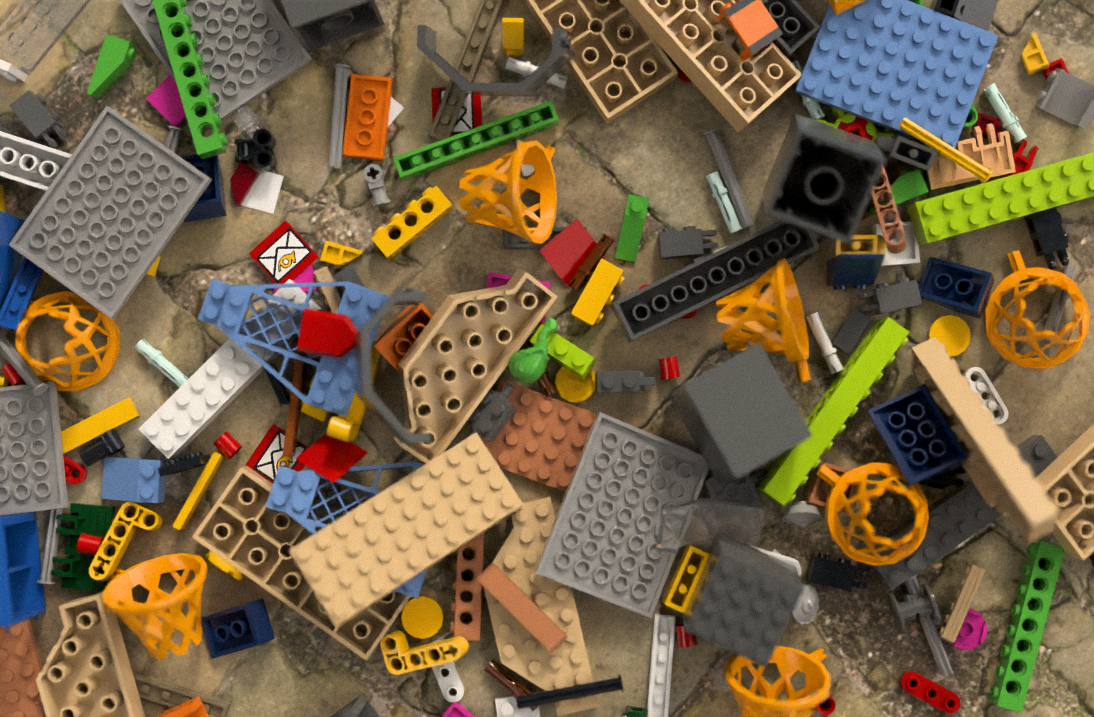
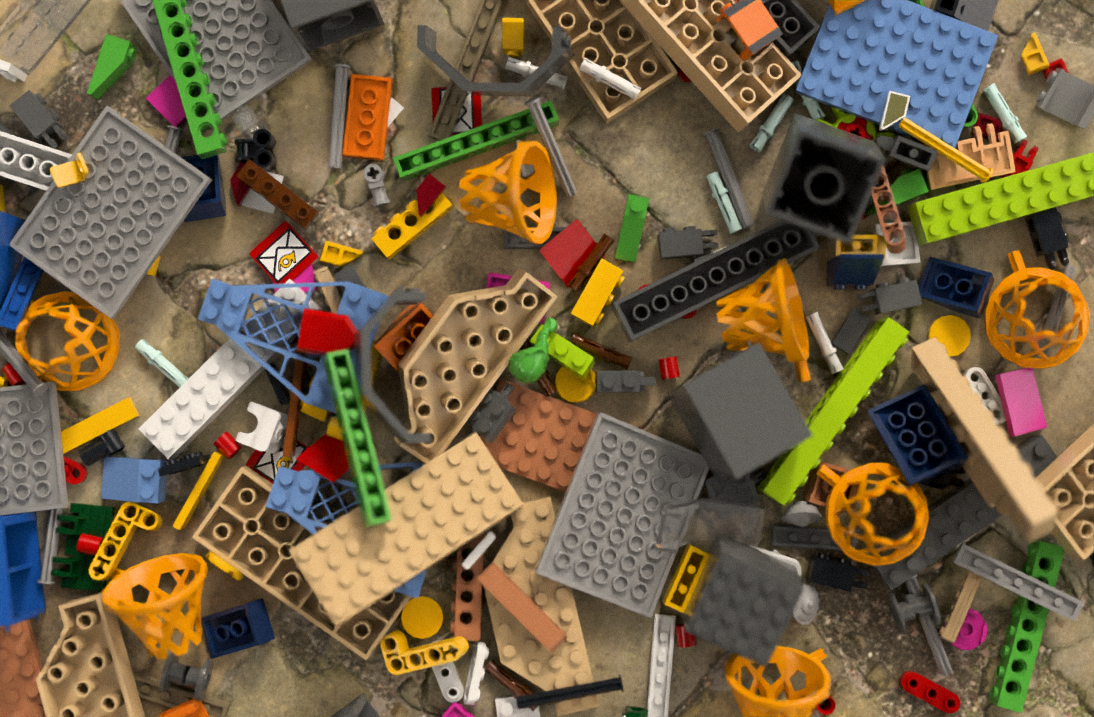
(70, 172): none -> yellow bracket
(186, 675): none -> dark grey hose
(269, 430): none -> white piece
(277, 194): none -> reddish brown brick
(357, 438): none -> bright green brick
(428, 193): none -> dark red tile
(475, 673): none -> white plate
(480, 548): none -> white tile
(551, 146): none -> light grey axle
(601, 351): none -> reddish brown pin
(609, 78): none -> white pin
(767, 129): none -> light aqua pin
(805, 537): none -> dark grey tile
(894, 109): none -> olive tile
(1018, 582): none -> light grey plate
(1021, 401): none -> dark pink tile

